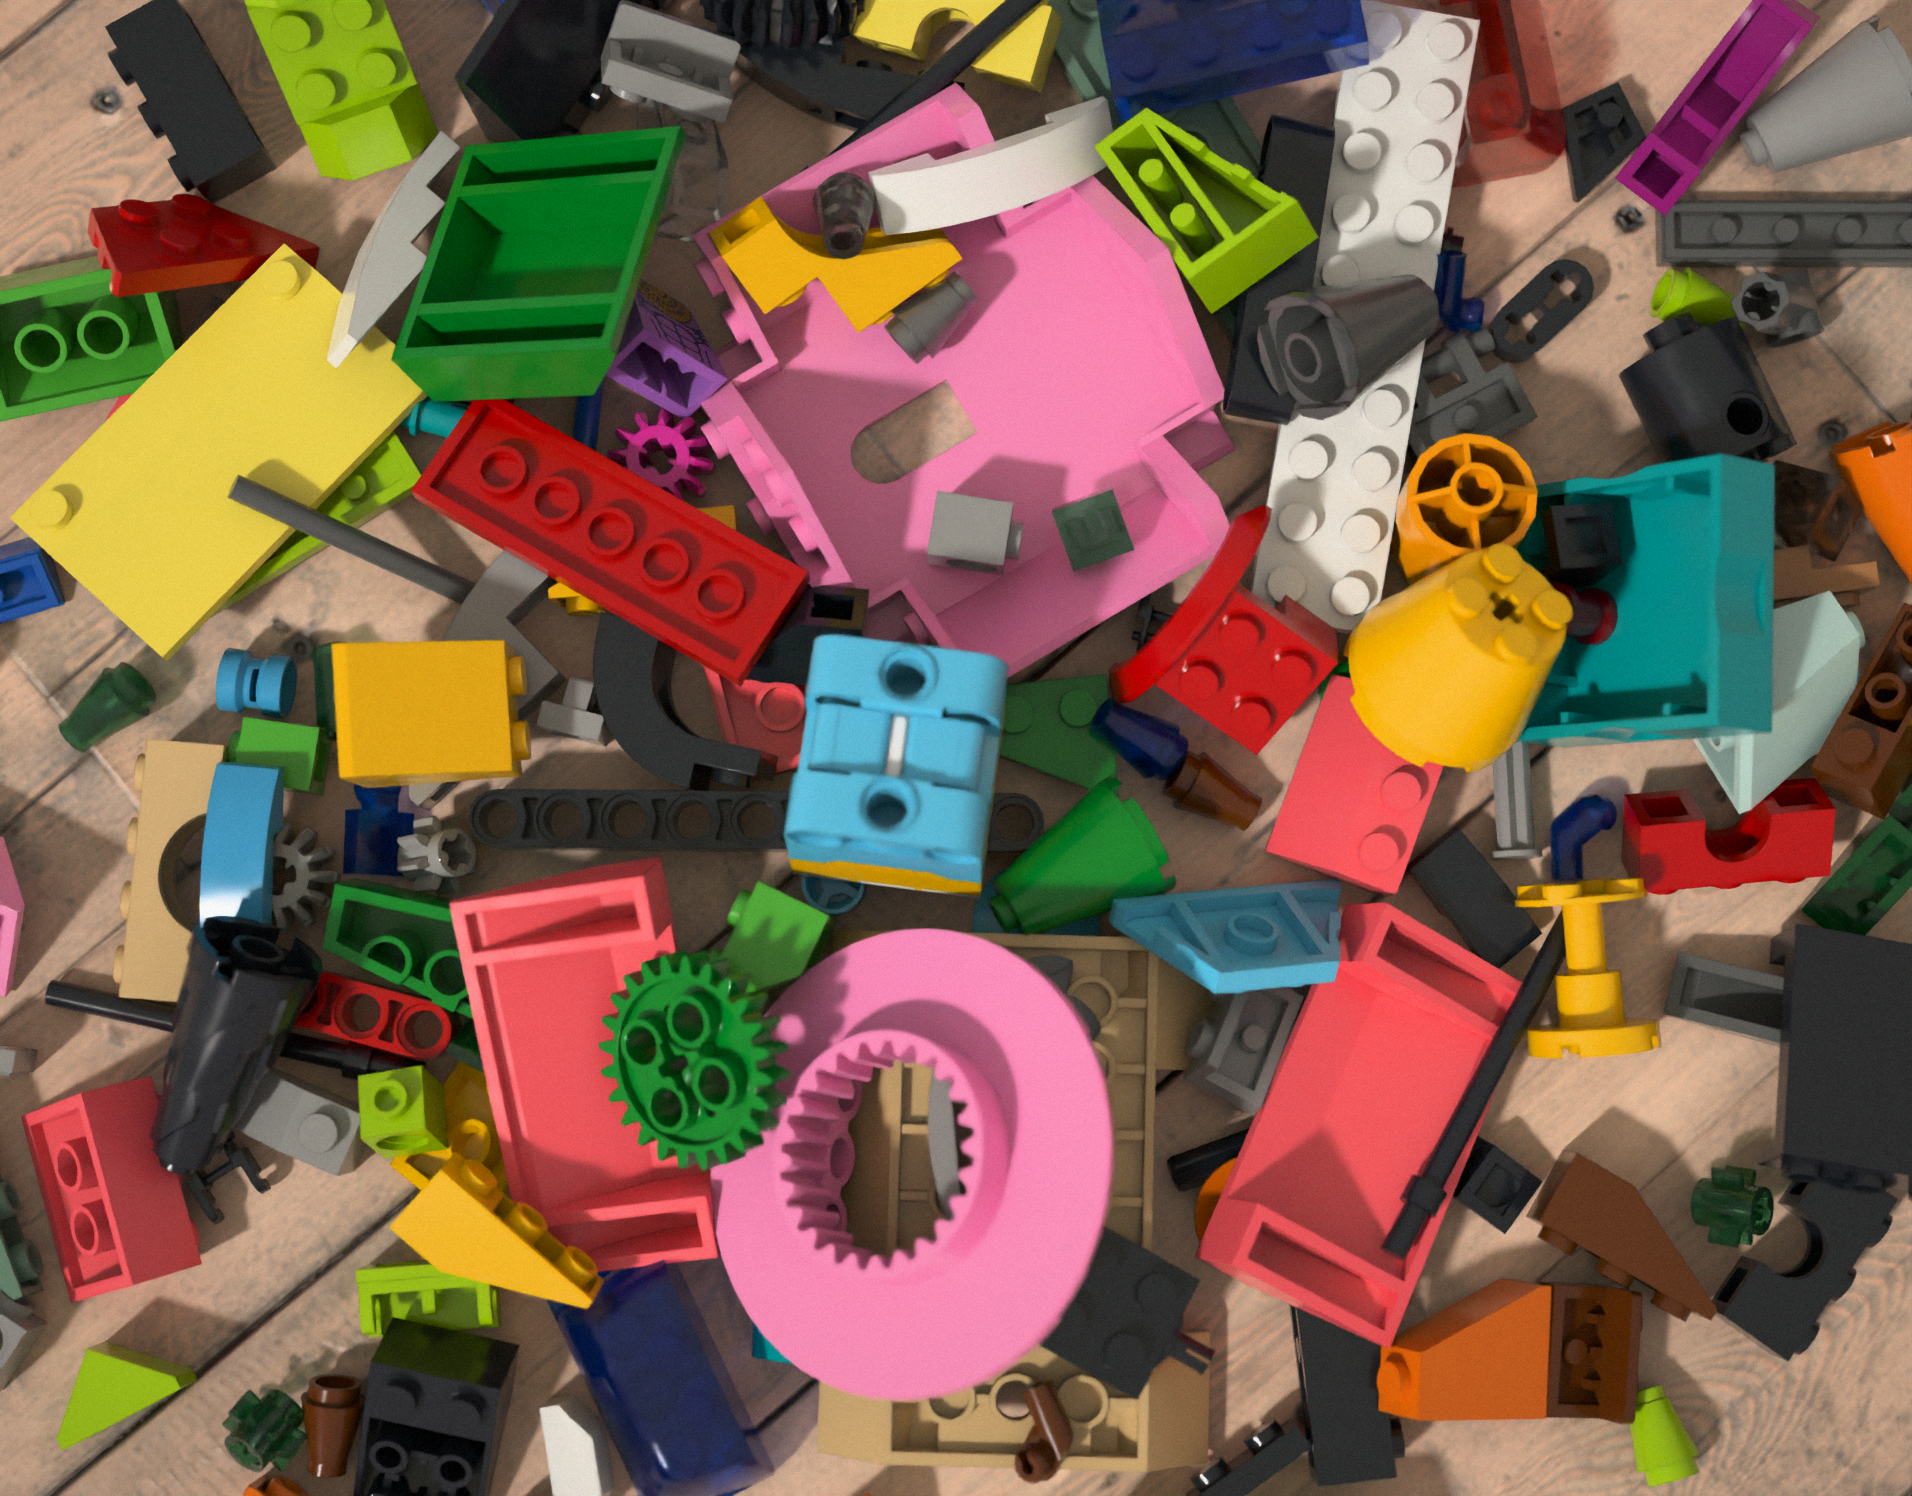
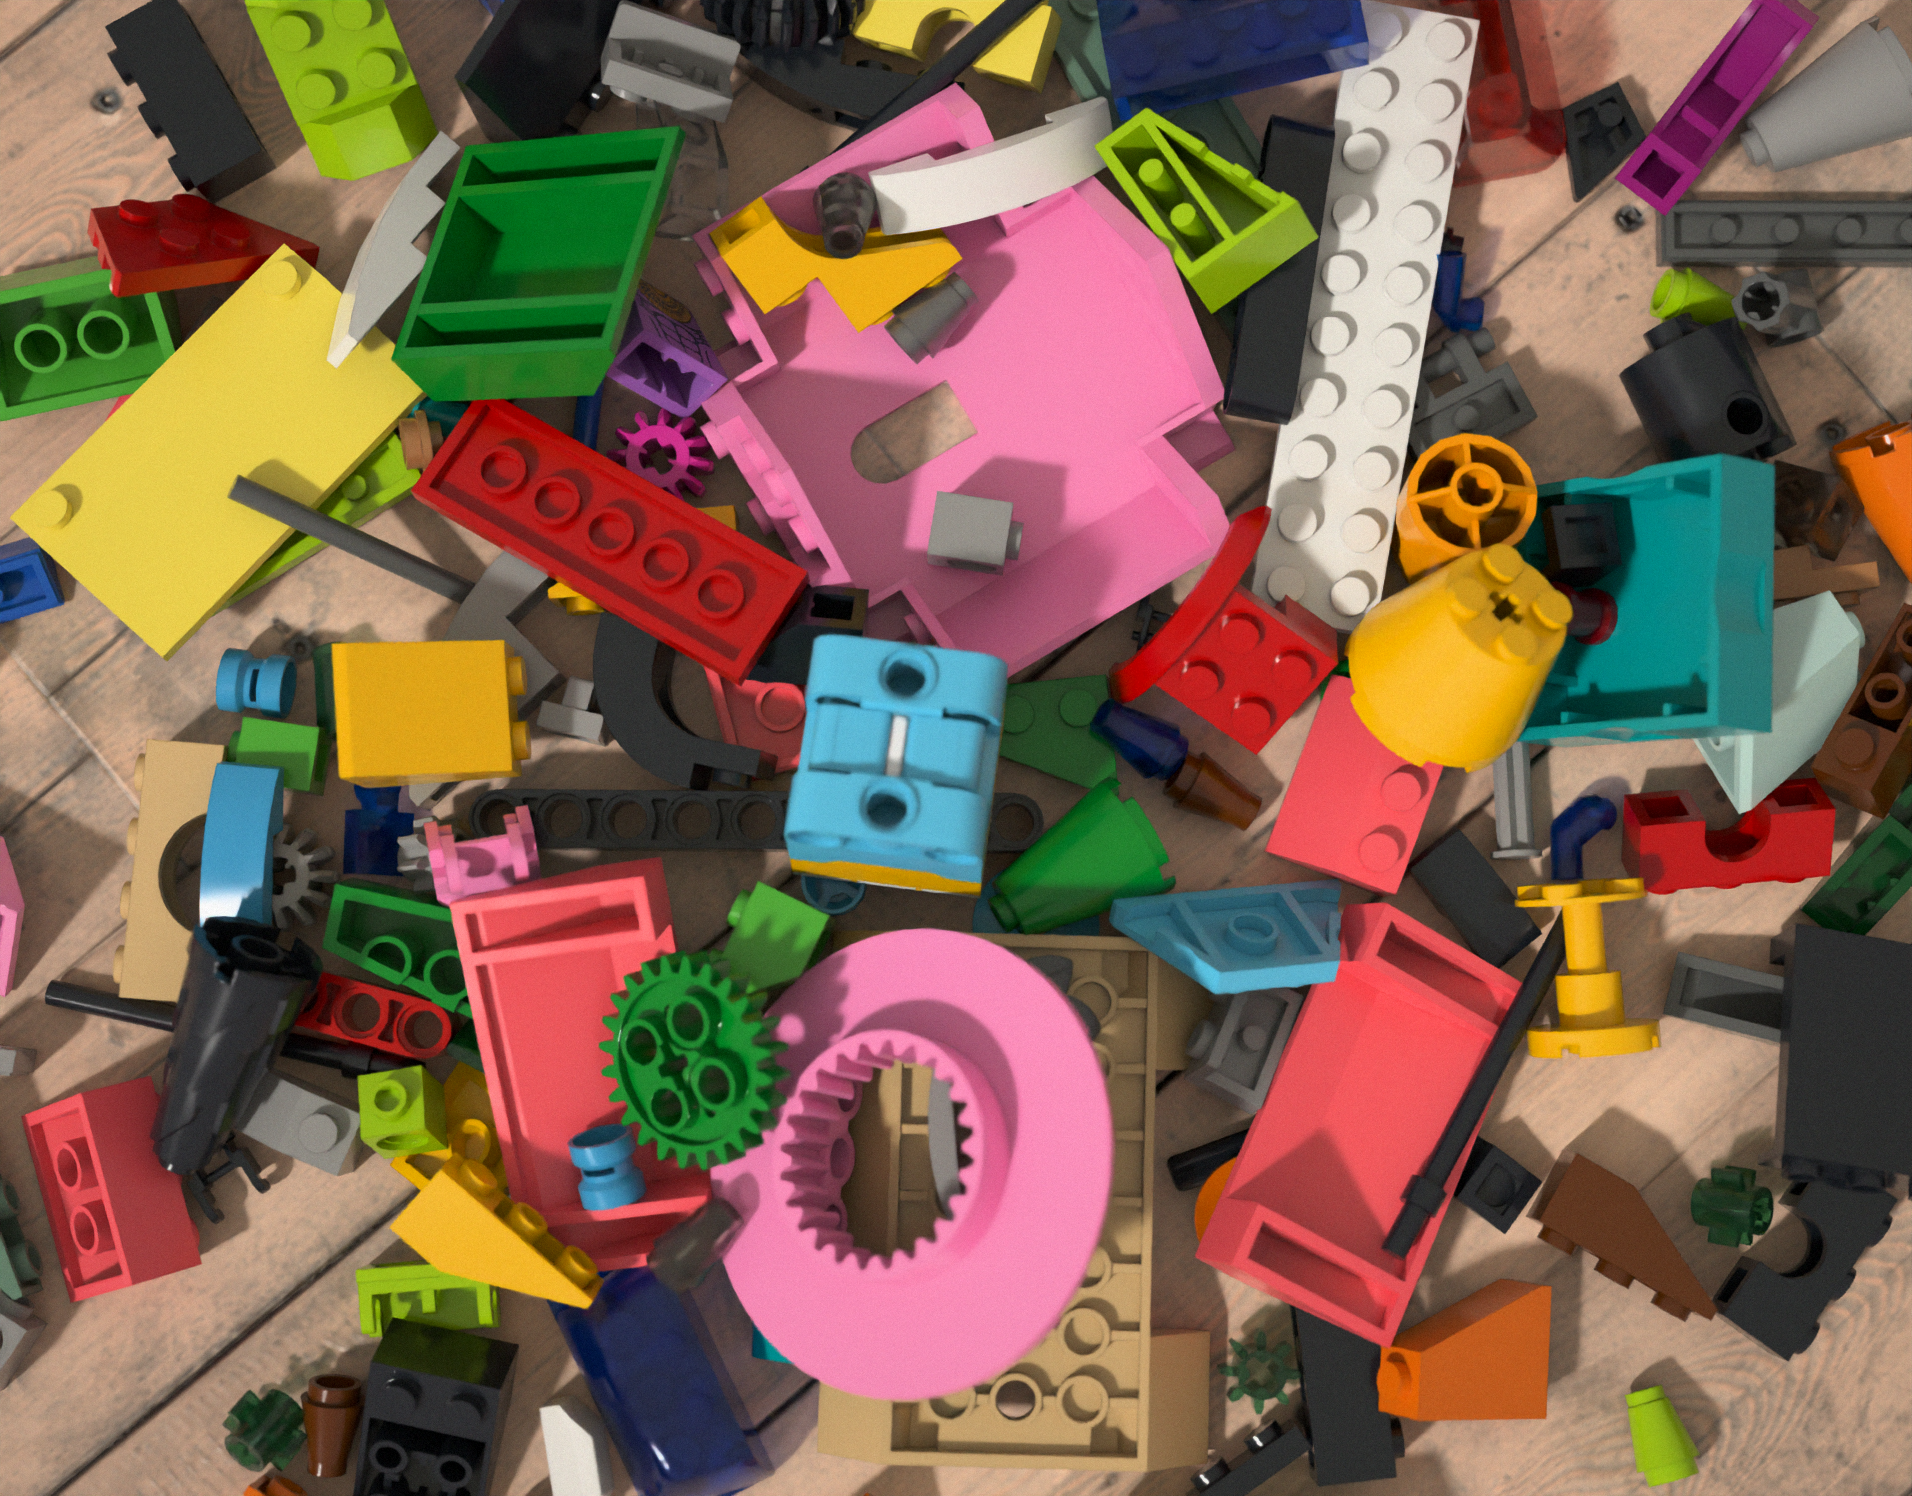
(109, 705): clear green cone -> none
(114, 1386): lime slope -> none
(419, 440): none -> medium nougat plate
(483, 863): none -> bright pink piece
(607, 1167): none -> dark azure wheel
(694, 1245): none -> clear smoke cone
(1049, 1436): reddish brown arm -> none
(1093, 528): clear green tile -> none
(1127, 1317): black plate -> none
(1276, 1368): none -> clear green gear
(1343, 338): dark grey cone -> none
(1531, 300): black beam -> none
(1593, 1351): reddish brown bracket -> none

